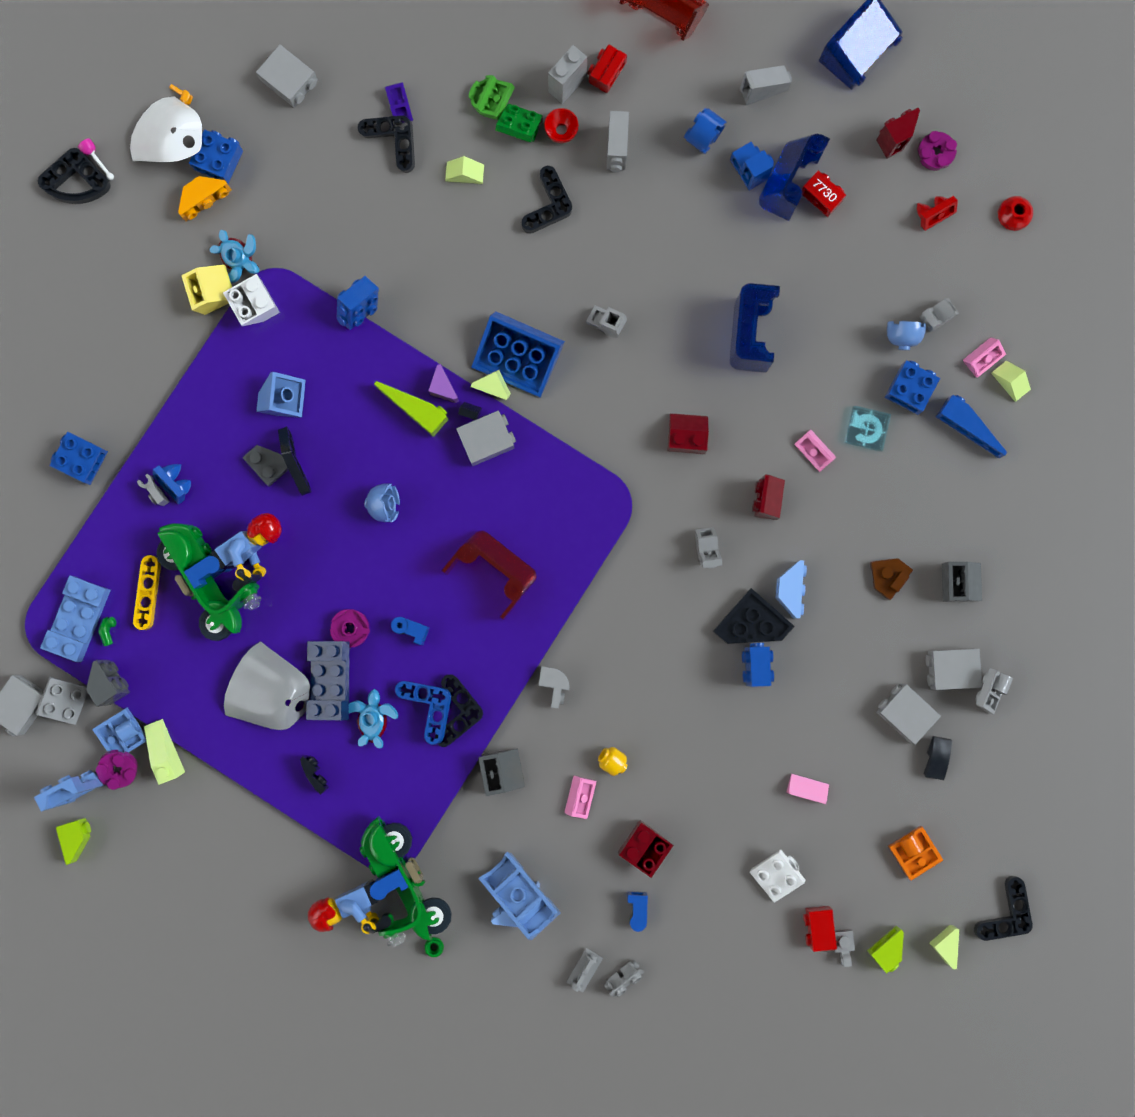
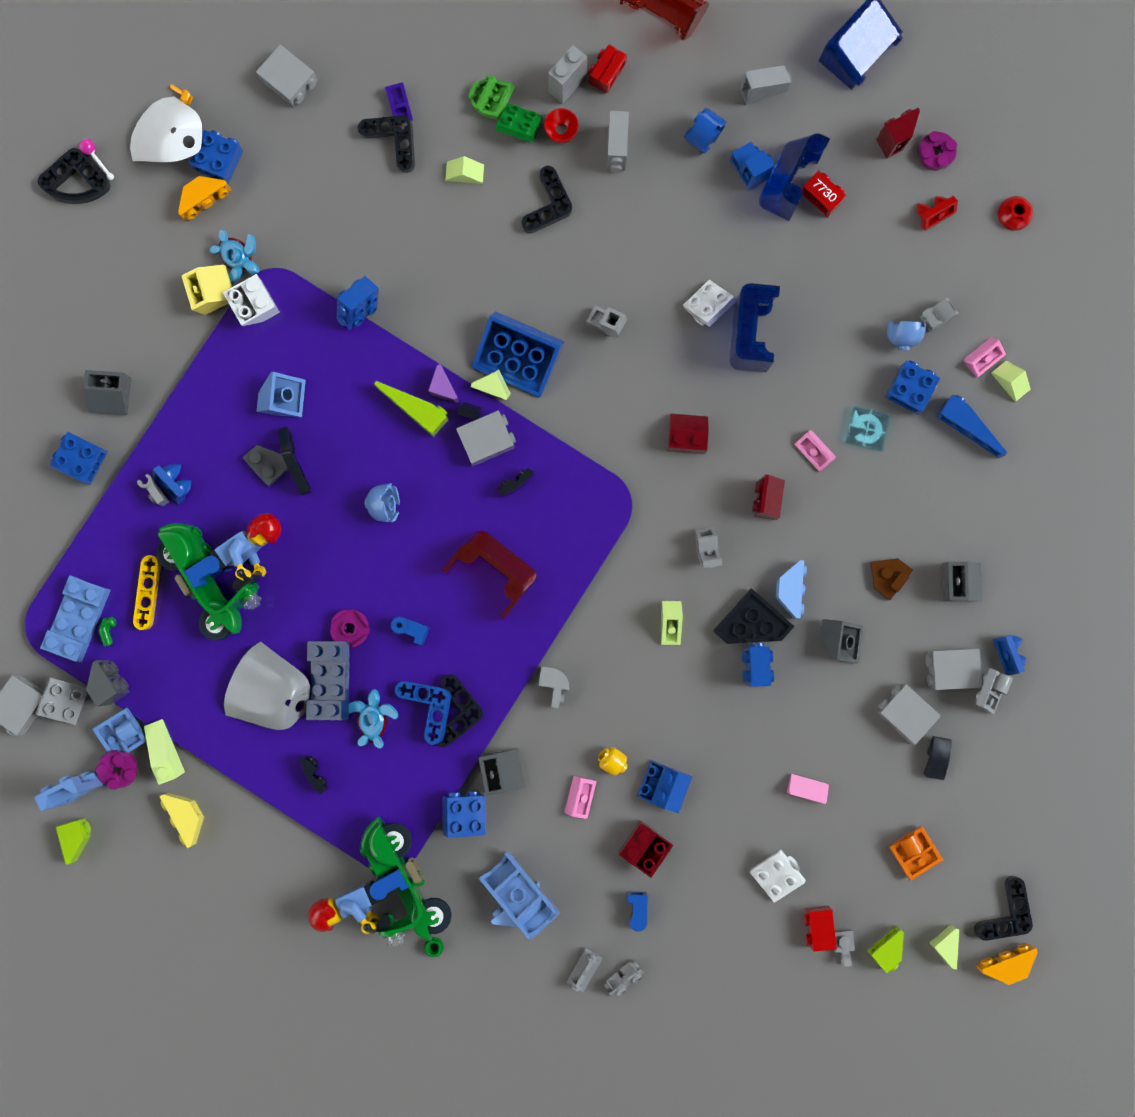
(107, 392): none -> dark grey slope
(184, 816): none -> light yellow slope
(464, 814): none -> blue brick
(510, 486): none -> black slope
(664, 786): none -> blue slope
(671, 622): none -> yellowish green slope
(709, 303): none -> white plate
(842, 639): none -> dark grey slope
(1007, 650): none -> blue tile
(1010, 965): none -> light orange slope

